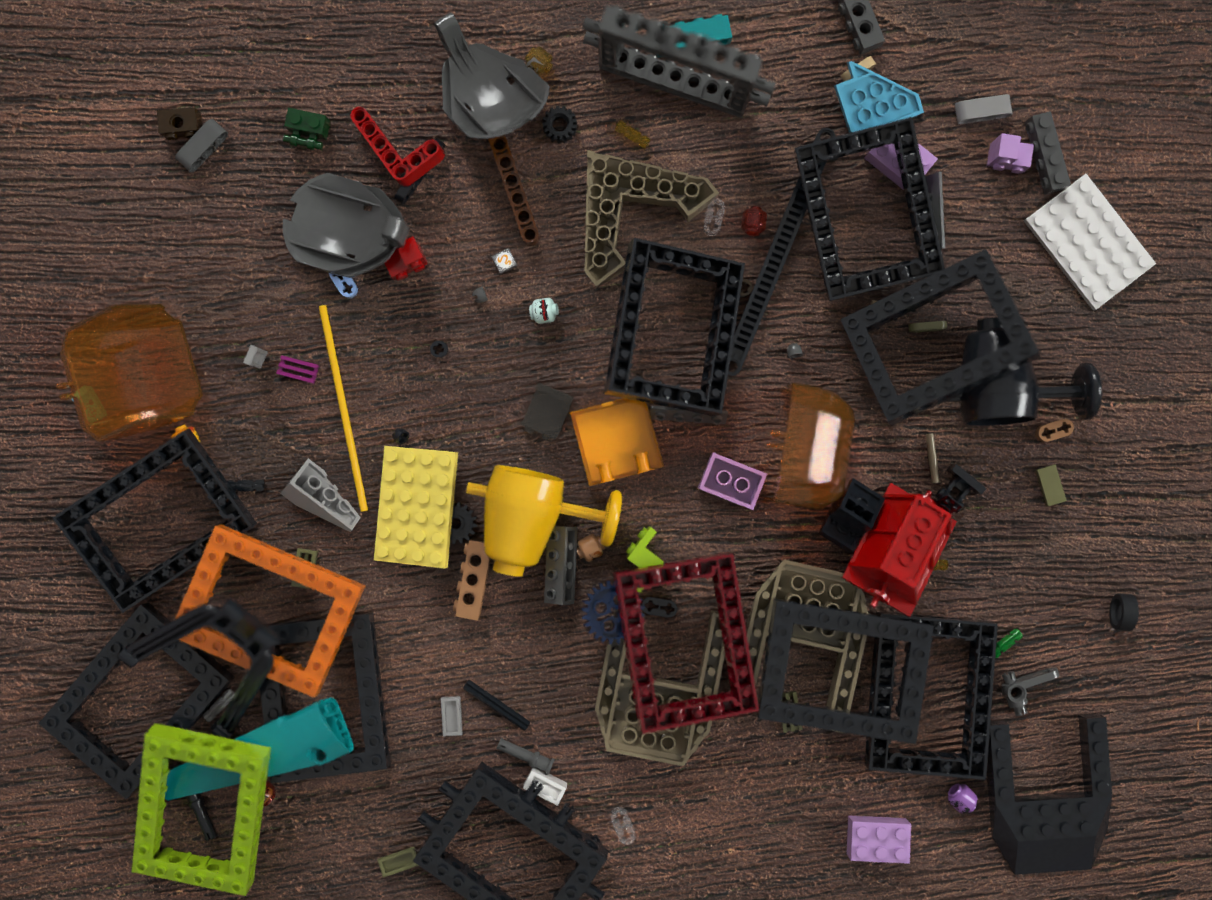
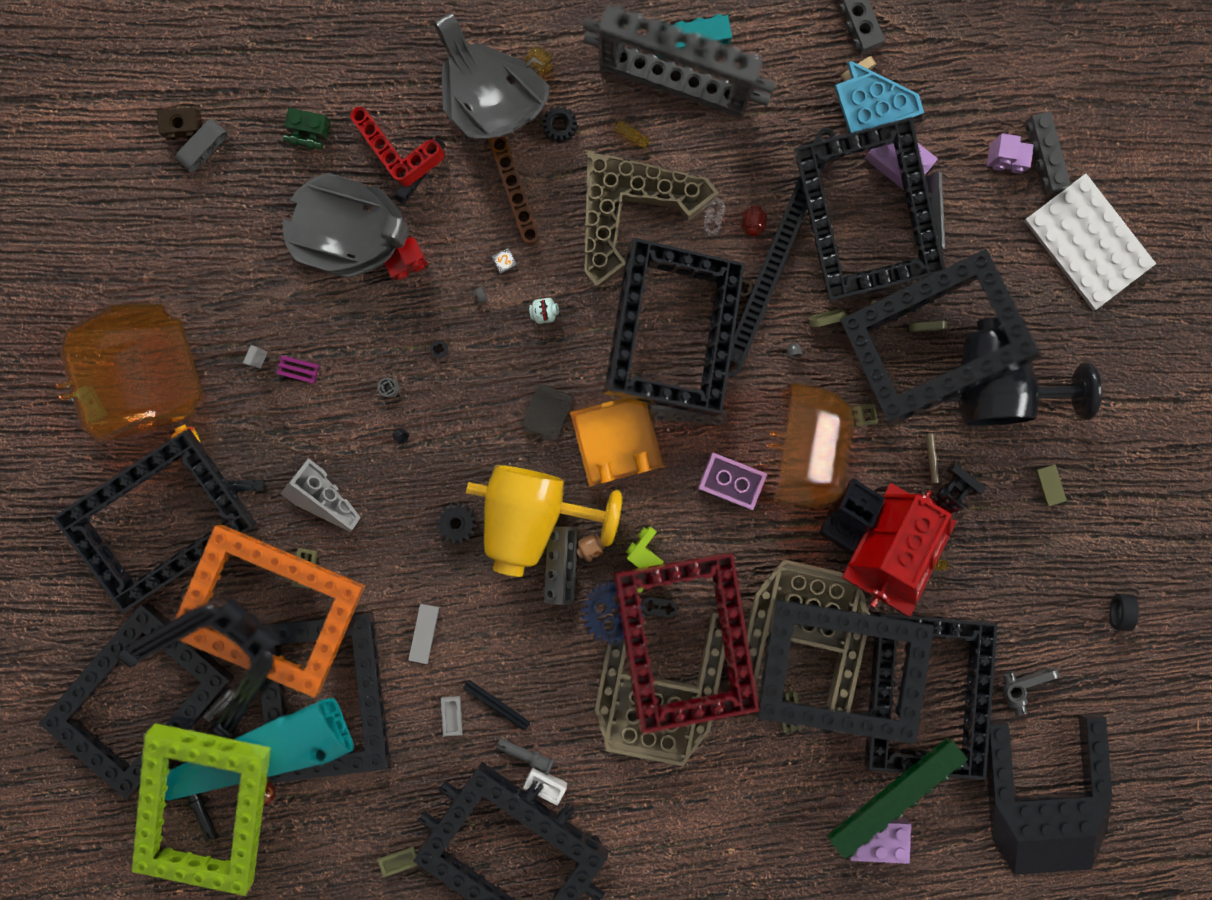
(340, 285): light blue beam -> none
(343, 408): yellow piece -> none
(392, 388): none -> dark grey wheel
(416, 506): light yellow plate -> none
(424, 633): none -> light grey tile
(461, 607): medium nougat brick -> none
(626, 824): clear beam -> none
(827, 318): none -> olive tile
(861, 415): none -> olive tile
(896, 798): none -> dark green brick
(962, 798): medium lavender head -> none
(983, 109): light grey beam -> none
(1008, 641): green axle -> none
(1053, 426): medium nougat beam -> none

